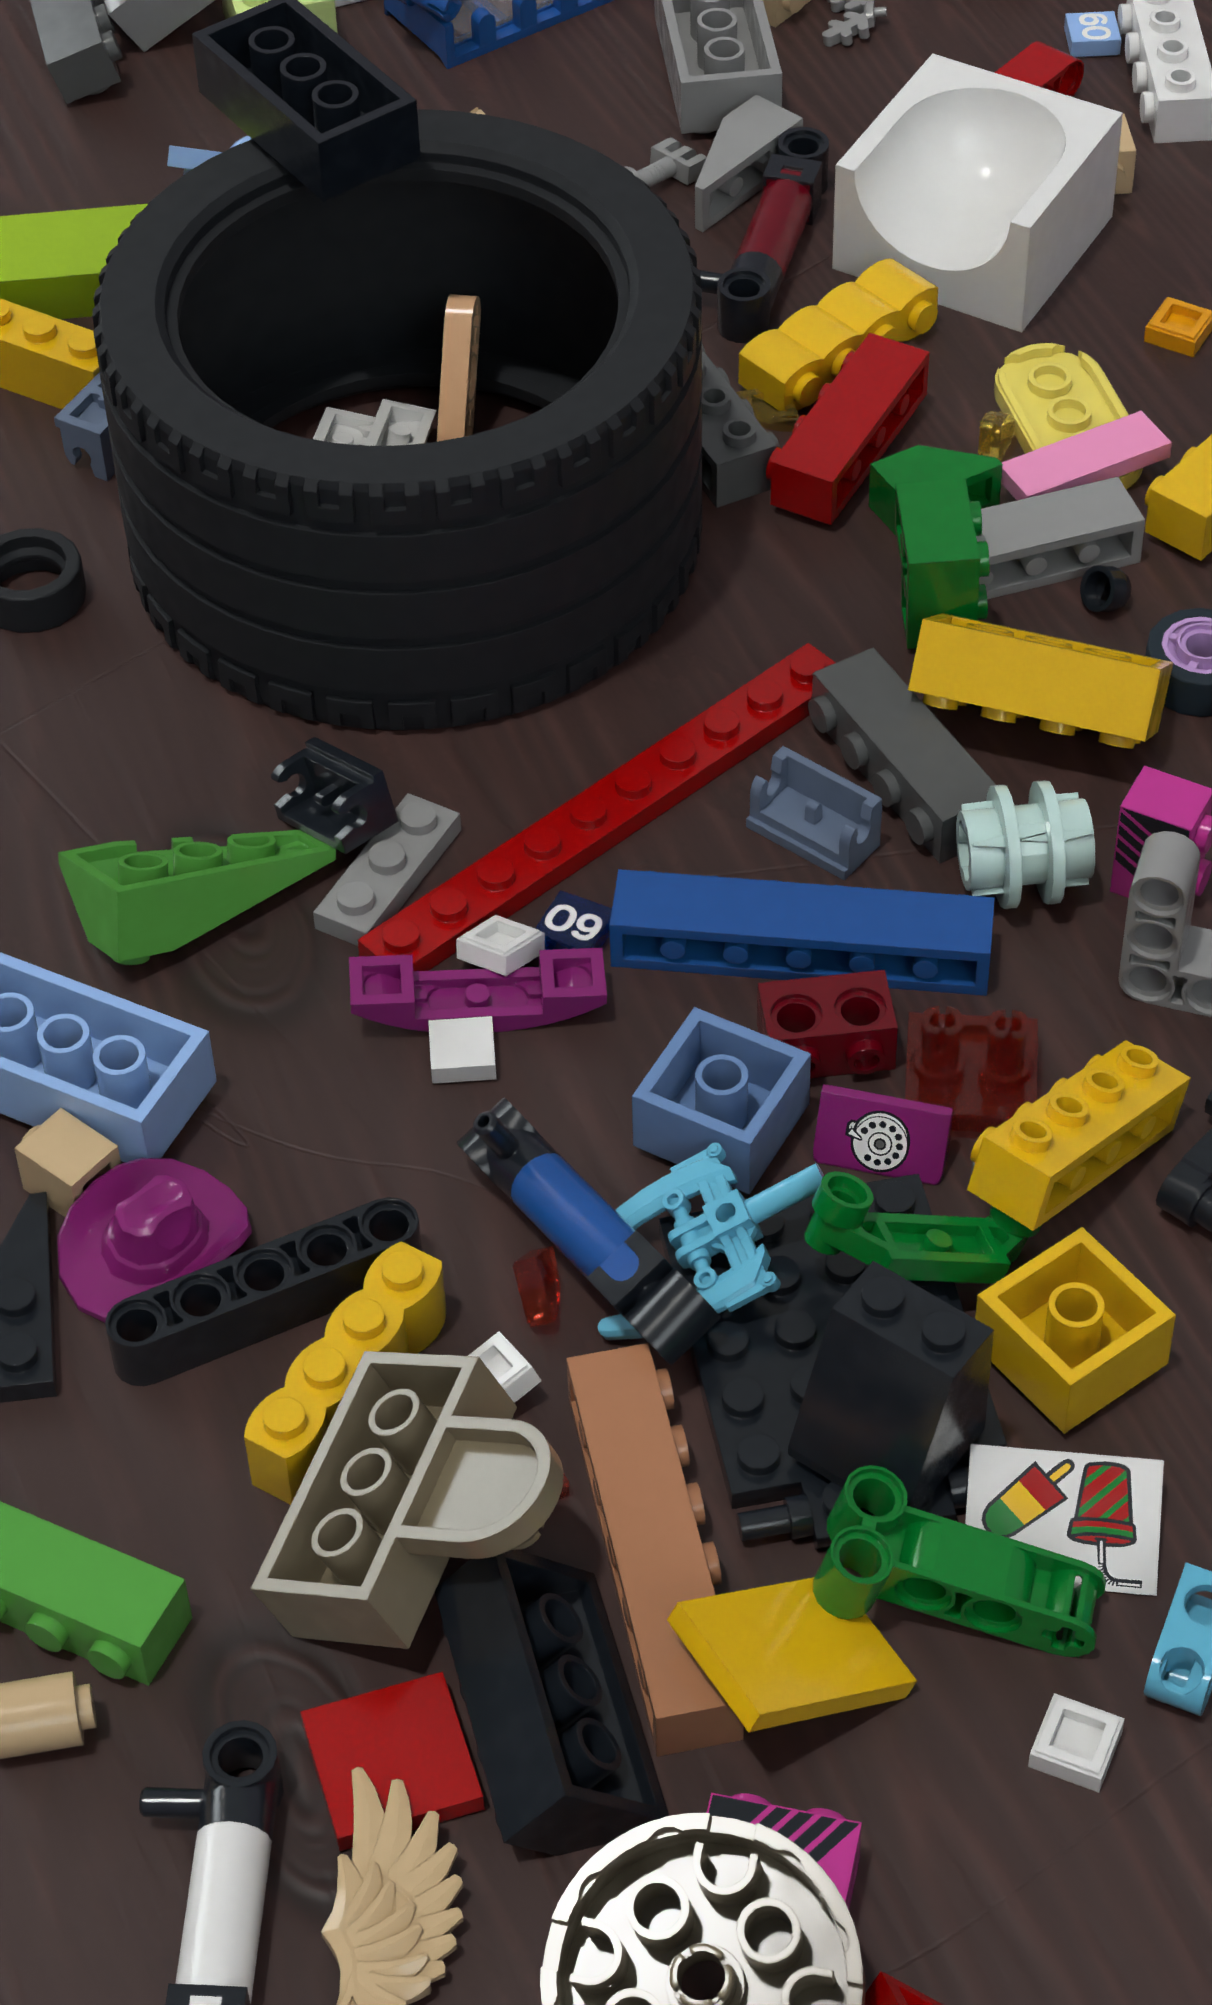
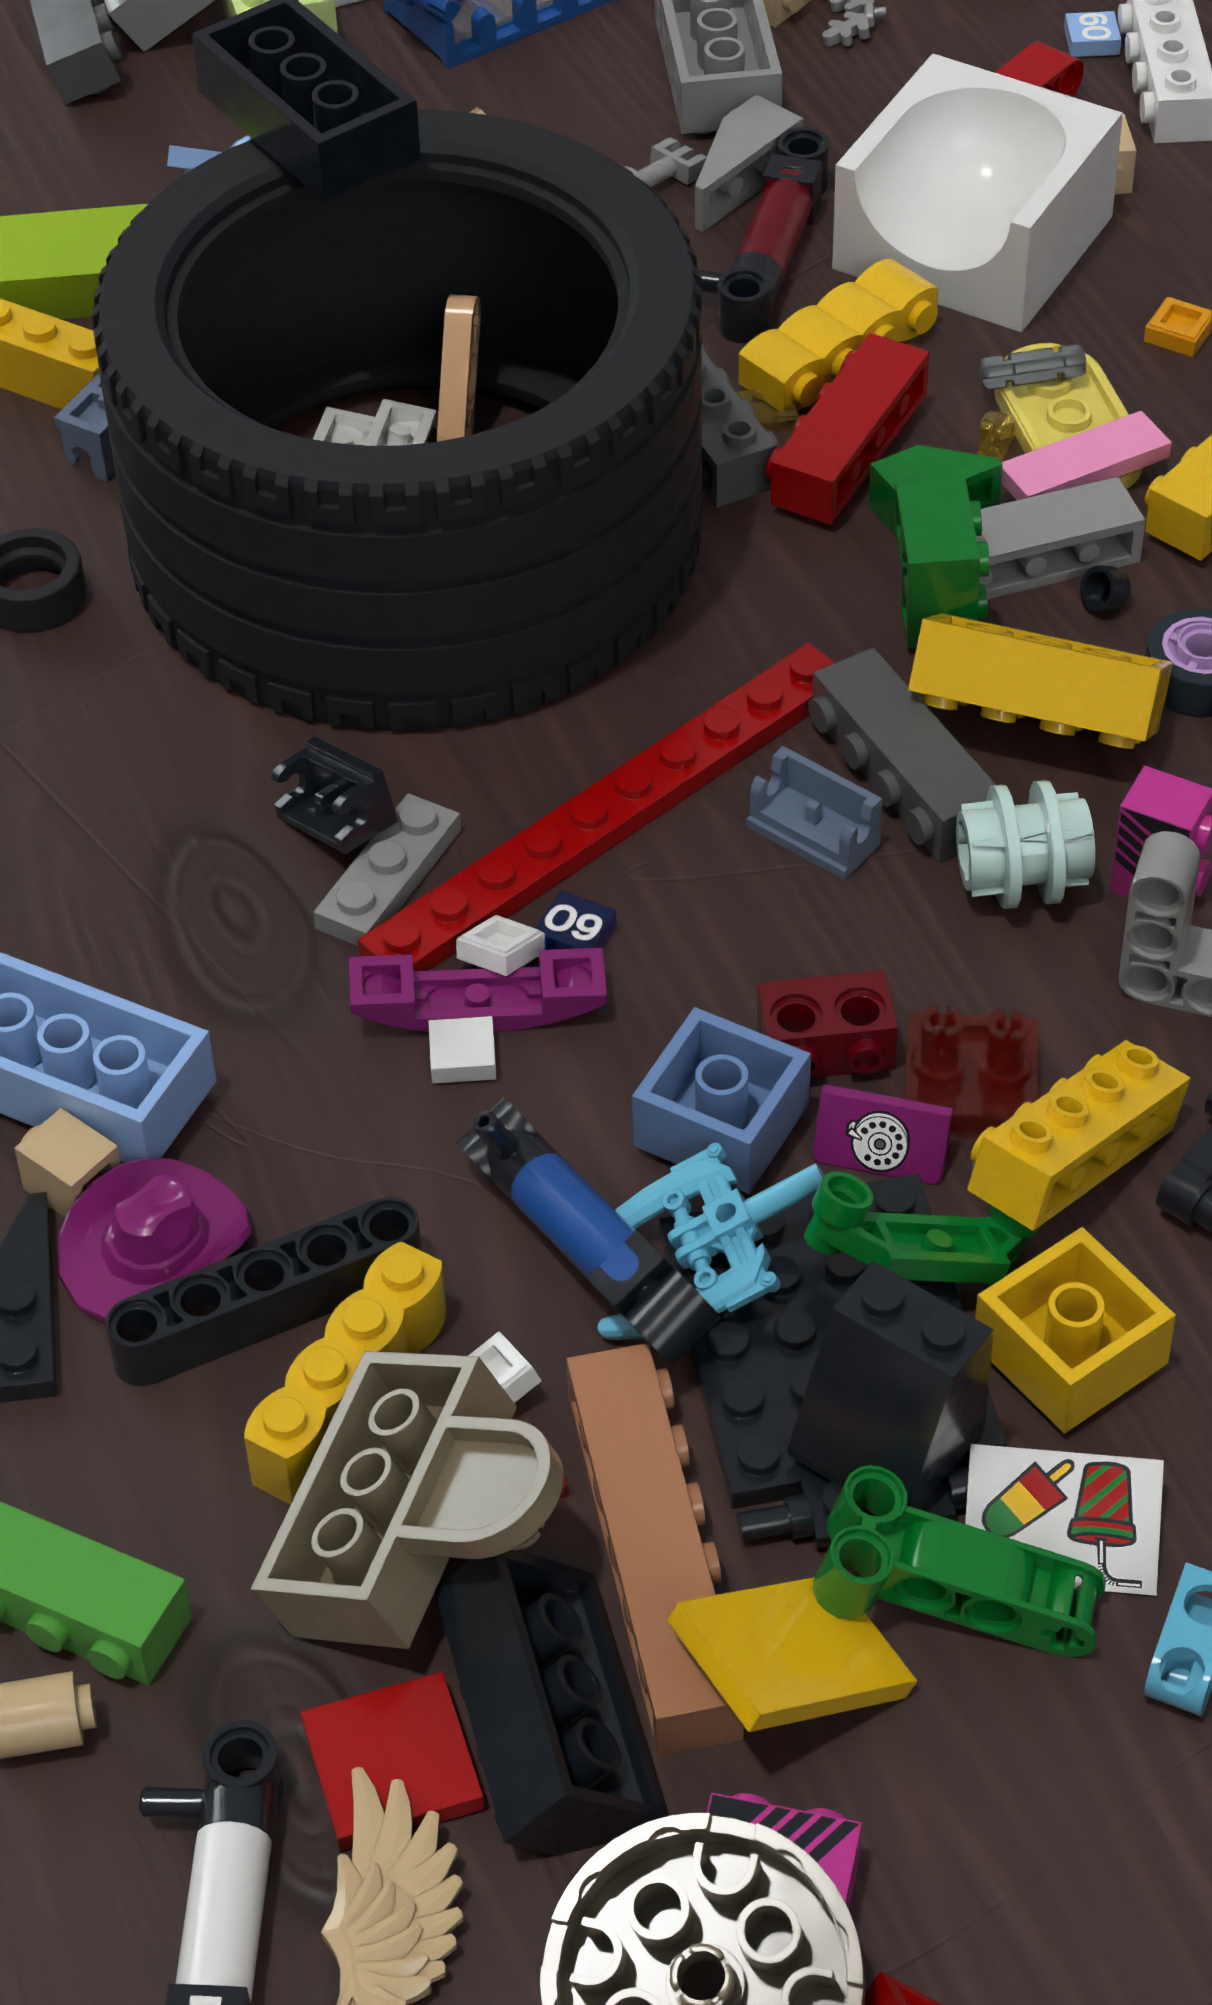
(166, 898): bright green wedge -> none
(538, 1285): clear red tile -> none
(800, 930): blue brick -> none
(1032, 367): none -> dark grey axle
(1076, 1742): white tile -> none

